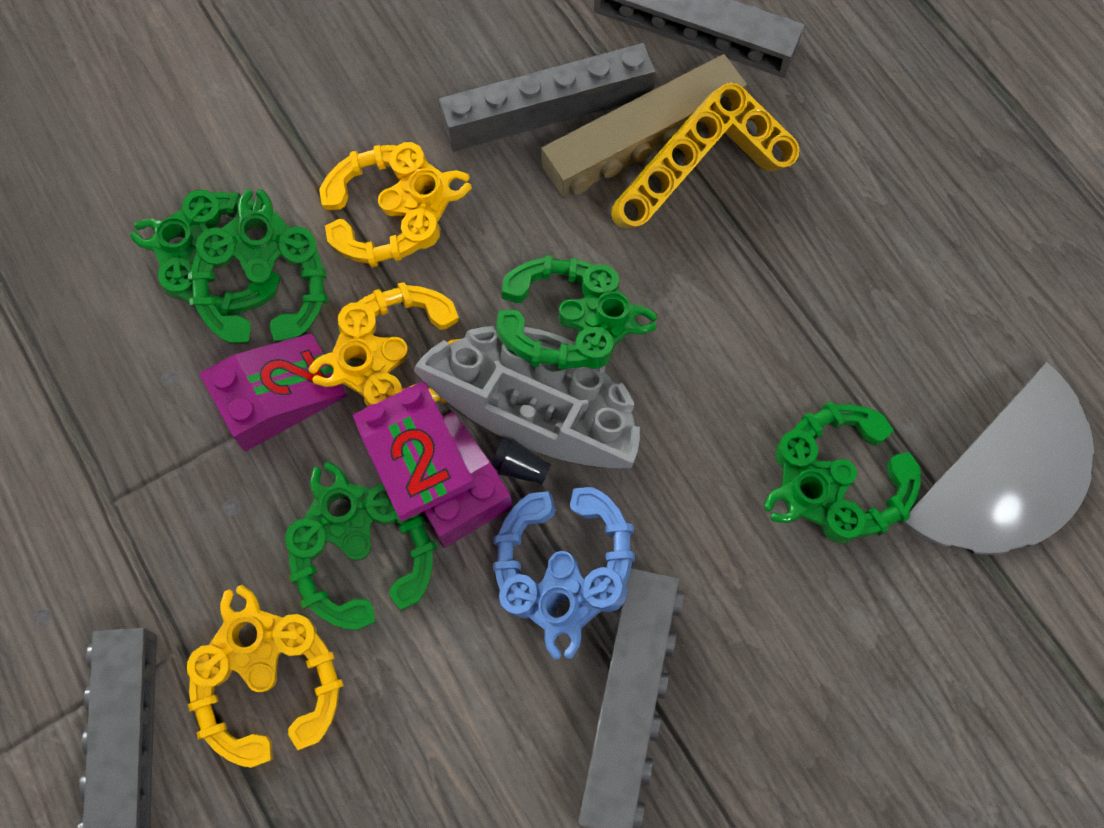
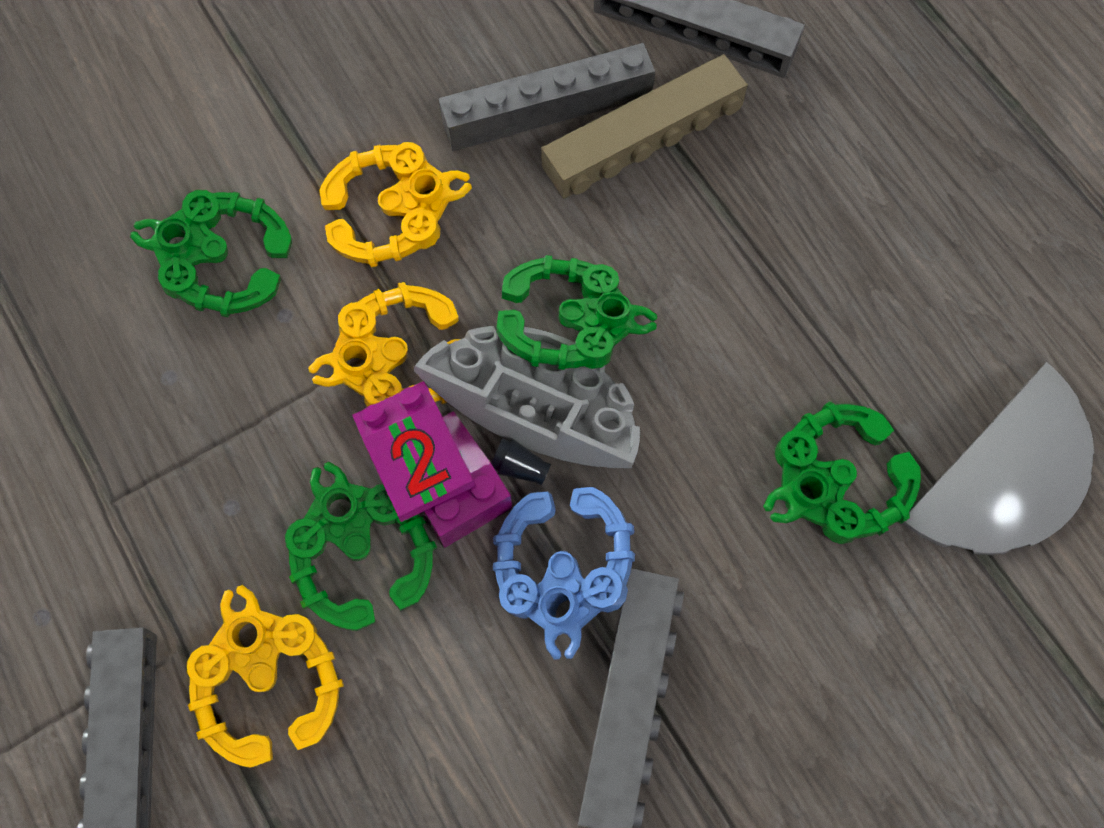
(218, 249): green piece -> none
(269, 389): magenta slope -> none
(695, 148): yellow beam -> none

